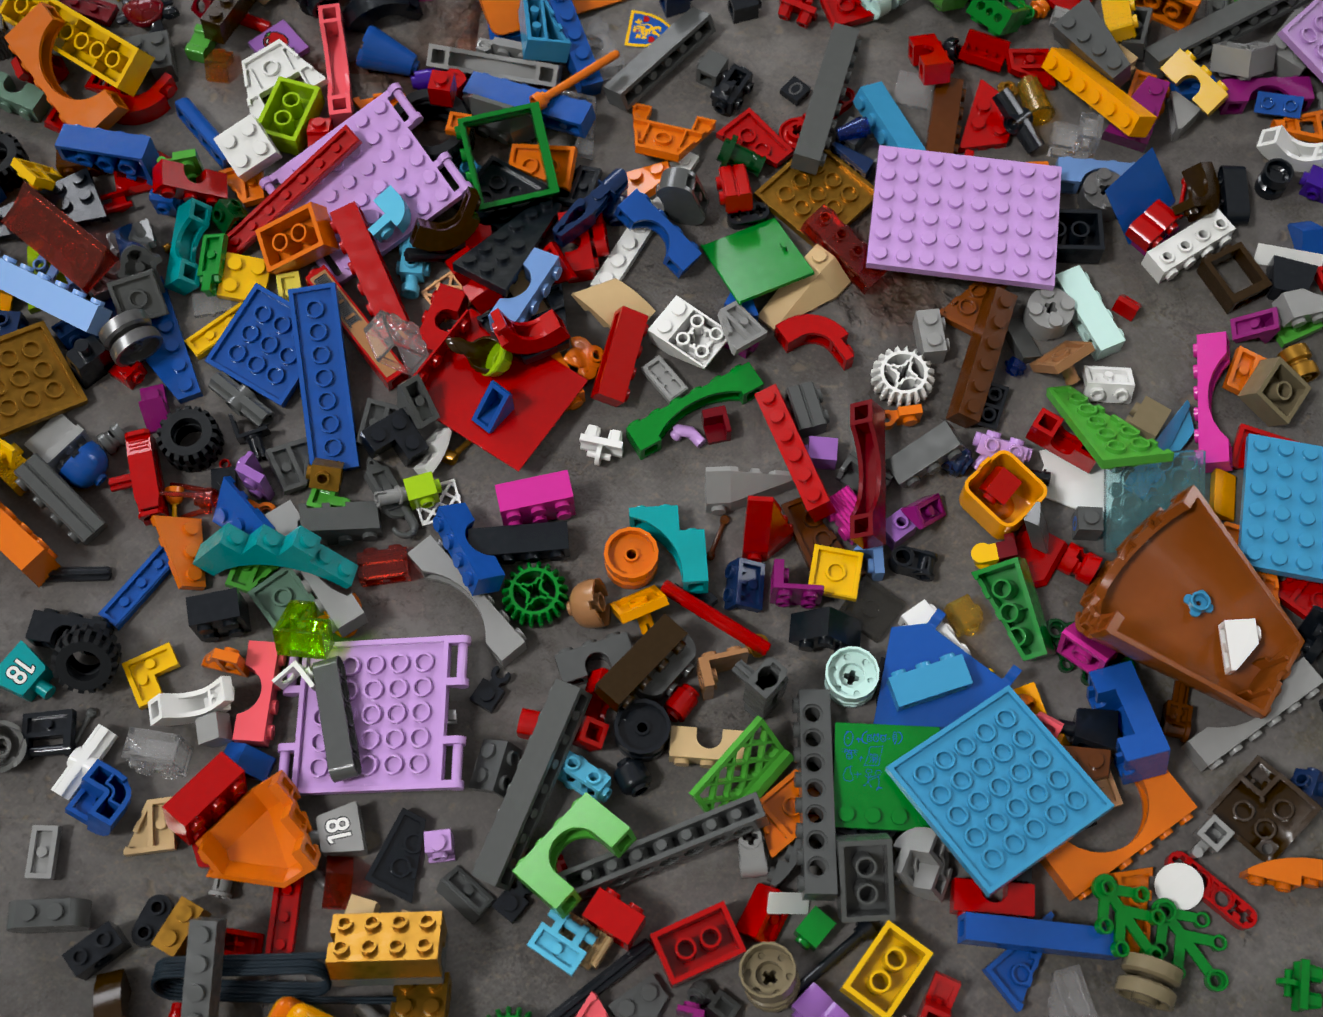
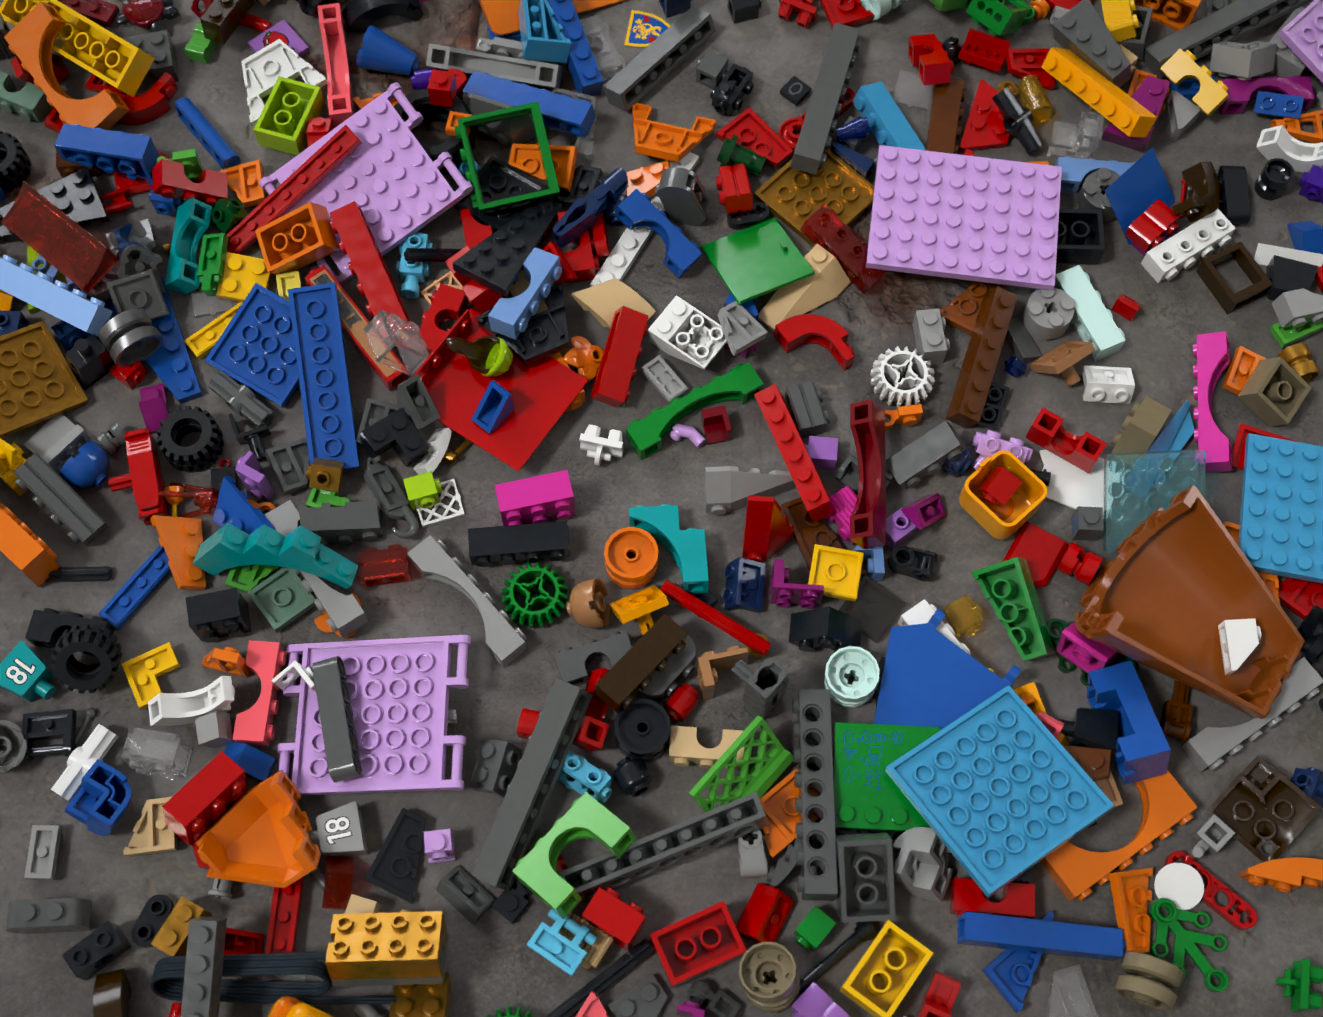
(36, 174): yellow plate -> none
(217, 65): clear orange bracket -> none
(247, 147): white brick -> none
(302, 633): clear neon green brick -> none
(390, 496): light grey pin -> none
(396, 214): medium azure brick -> none
(451, 233): dark brown arch -> none
(479, 571): blue arch -> none
(489, 693): black plate -> none
(529, 336): red arch -> none
(544, 97): orange piece -> none
(724, 521): reddish brown hinge -> none
(786, 903): white sticker -> none
(929, 681): dark azure brick -> none
(990, 554): leg -> none
(1037, 528): dark grey slope -> none
(1105, 437): bright green wing -> none
(1124, 915): green plant -> none
(1199, 596): dark azure plate -> none
(1222, 494): light orange slope -> none
(1261, 325): magenta slope -> none

